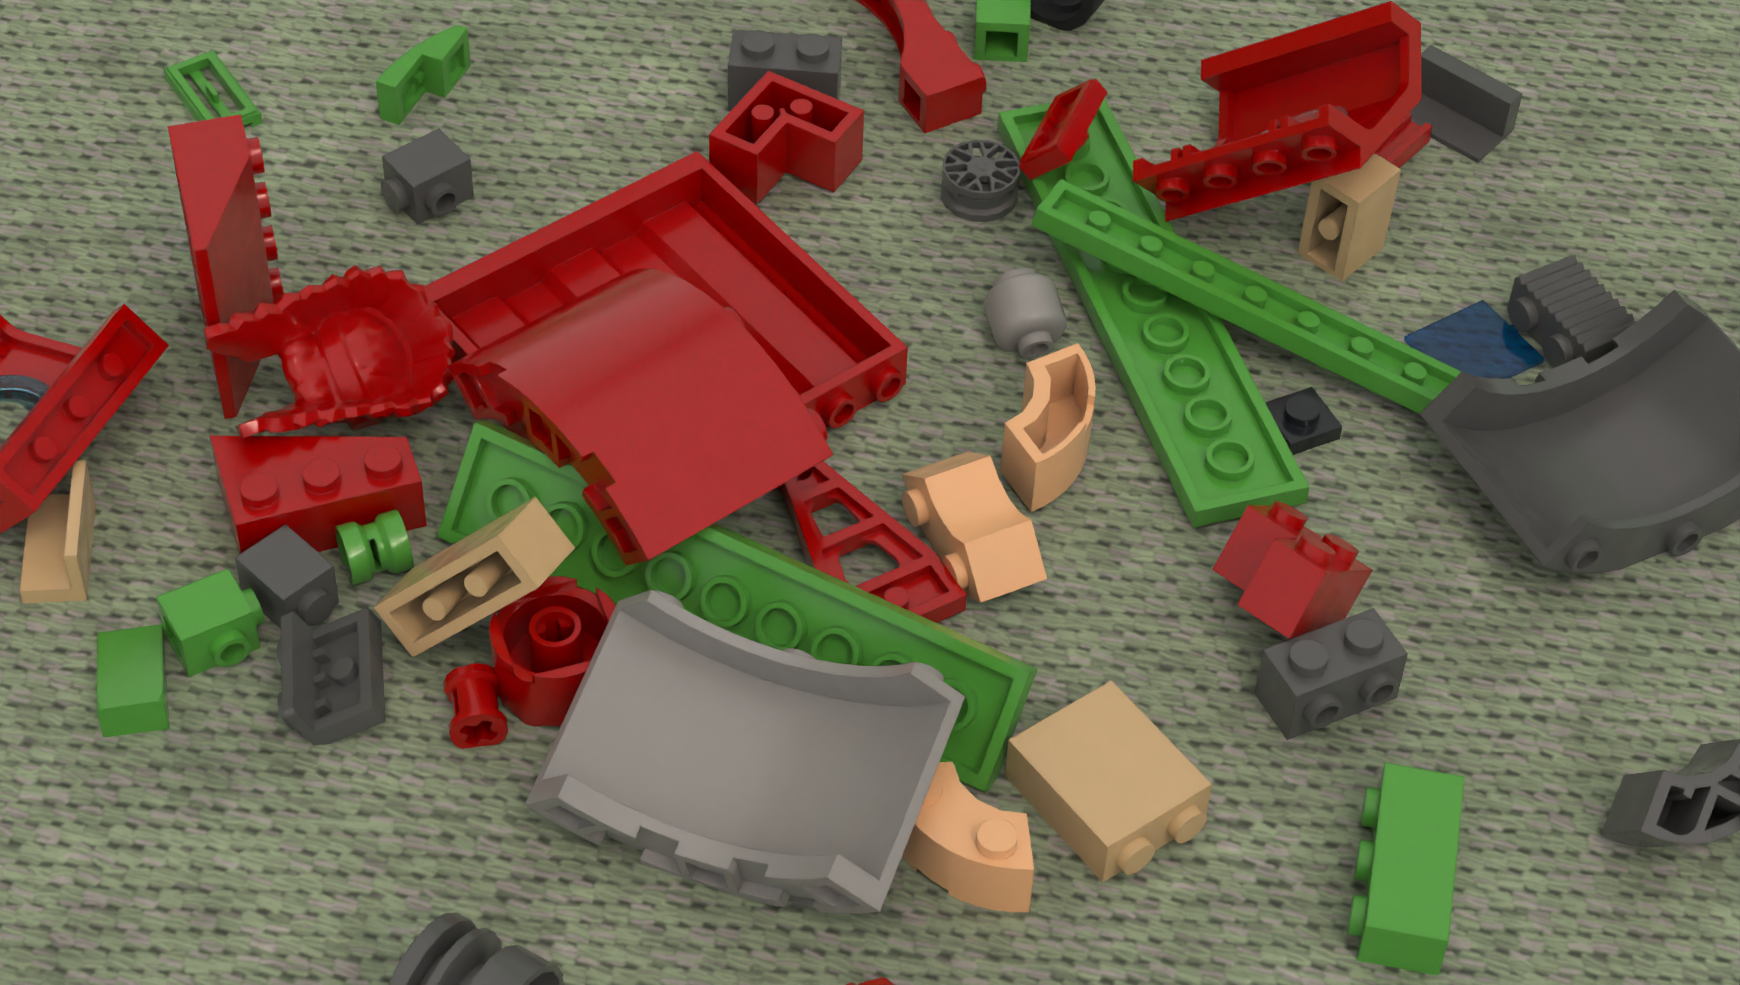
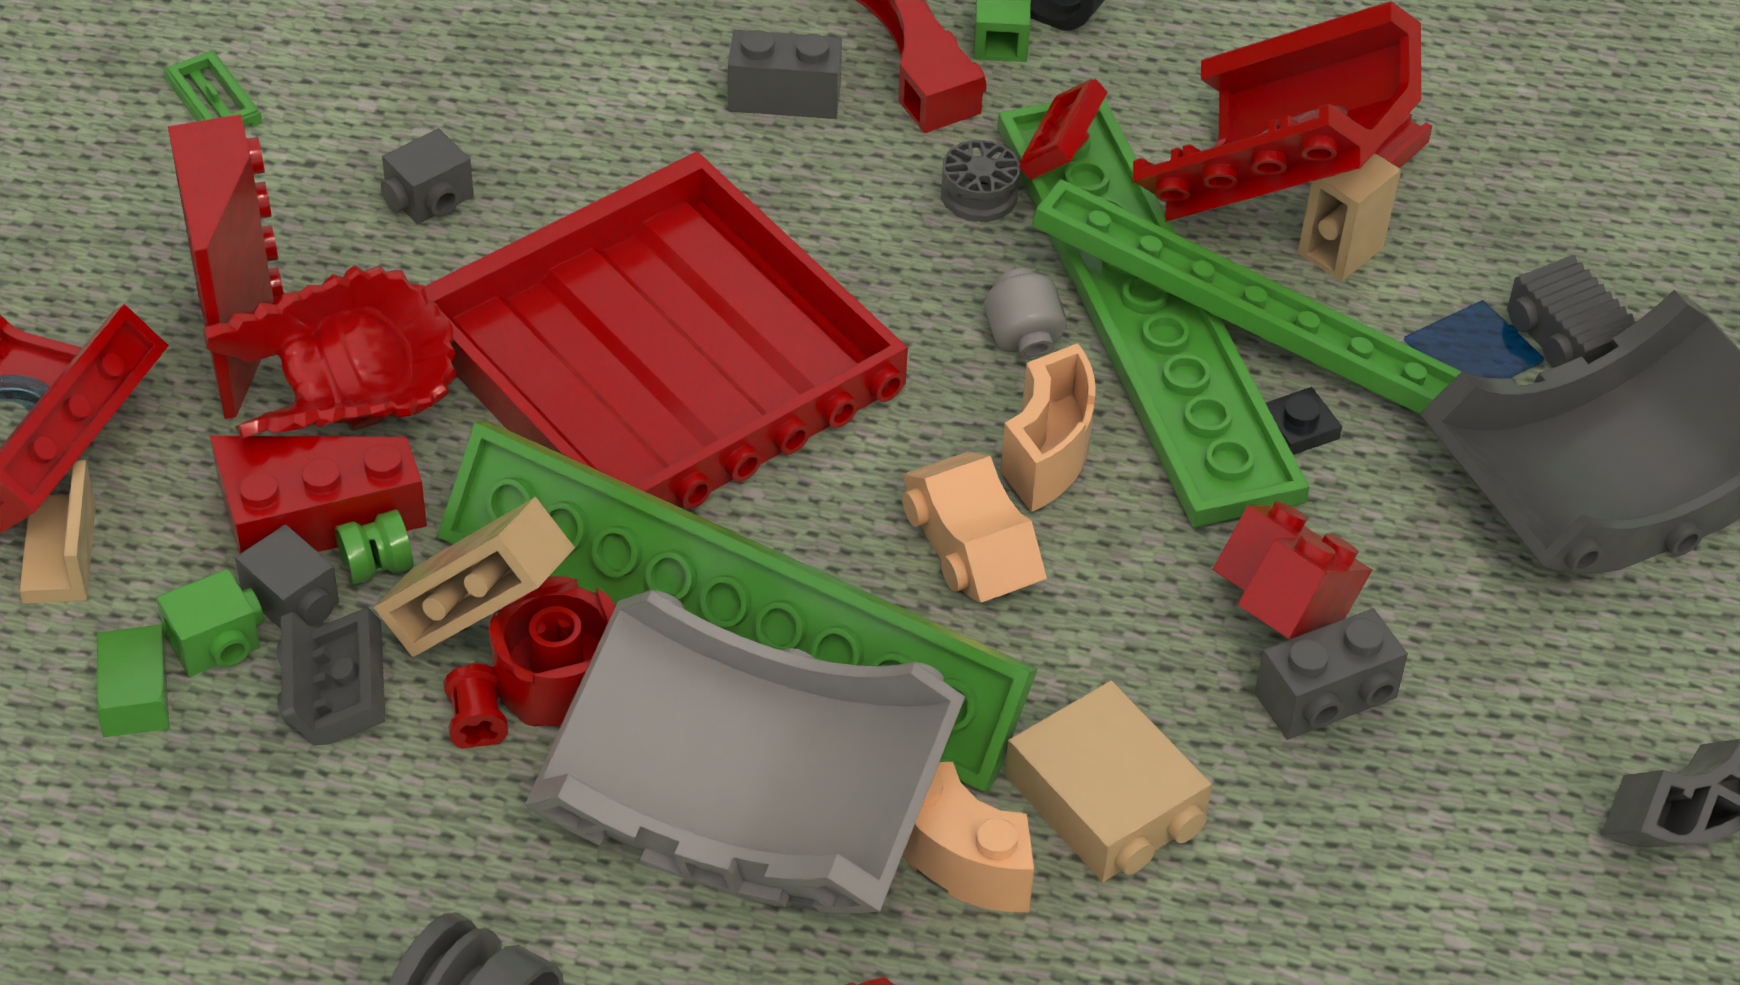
(427, 67): bright green slope -> none
(651, 404): red panel -> none
(787, 130): red brick -> none
(919, 582): red plate -> none
(1407, 868): bright green brick -> none
(1464, 105): dark grey panel -> none

